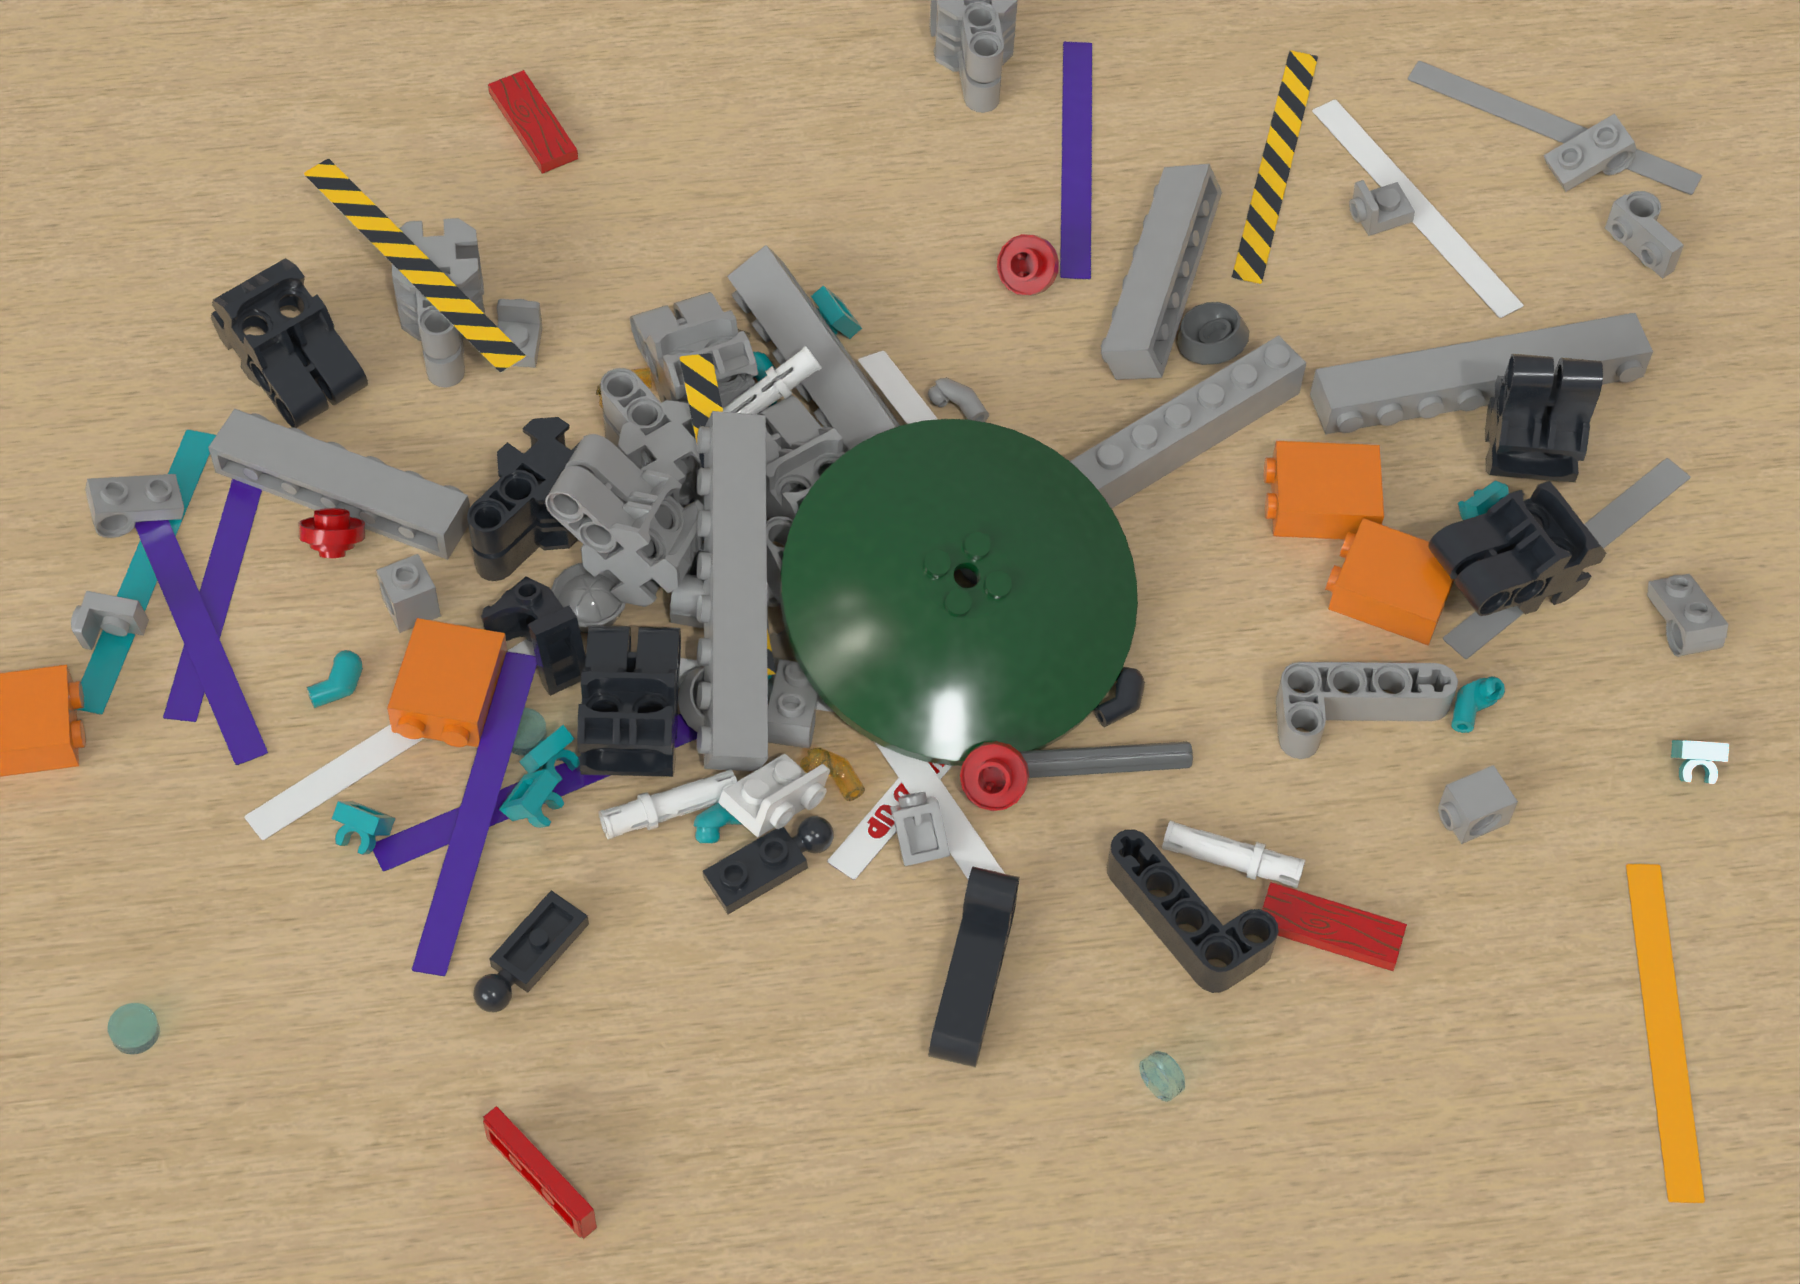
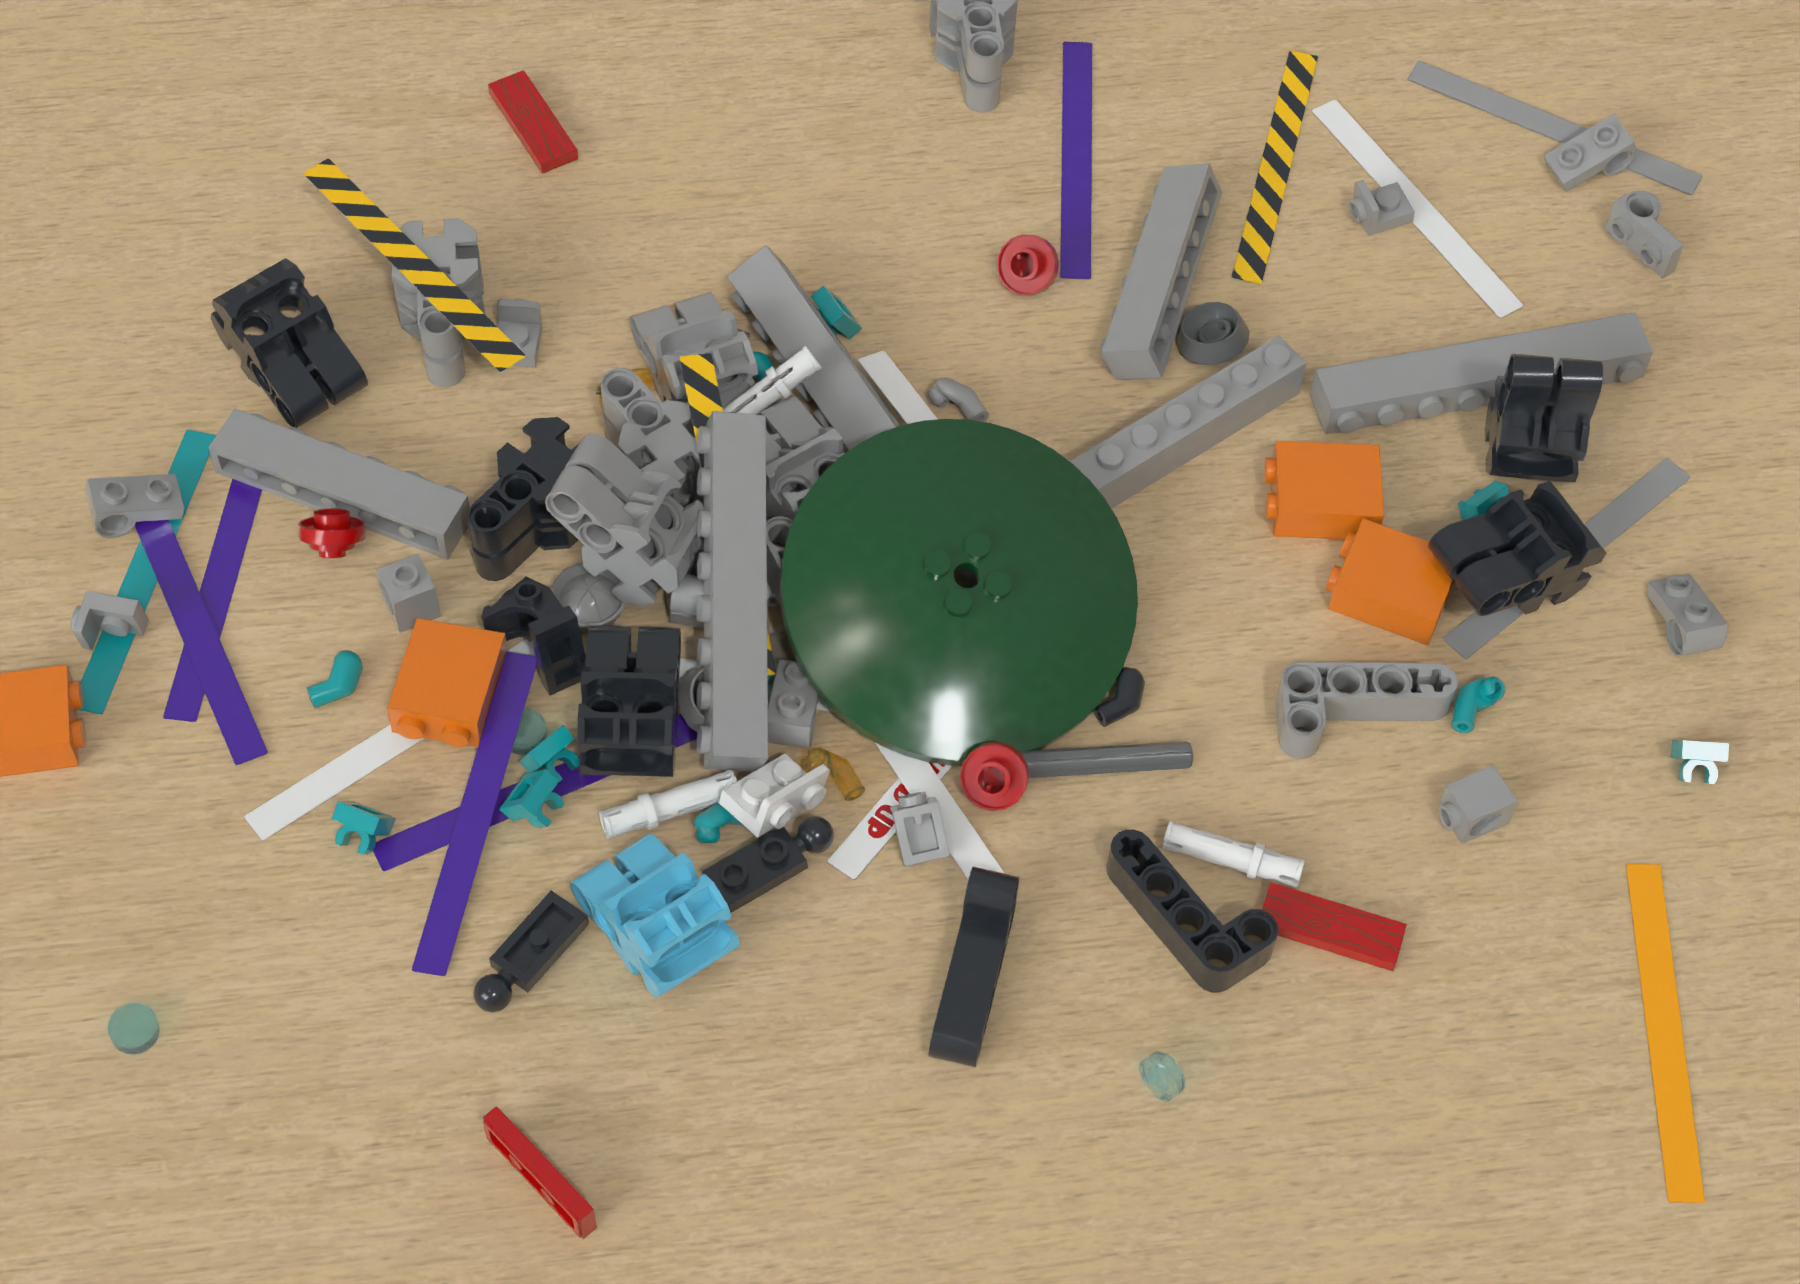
(655, 911): none -> medium azure connector

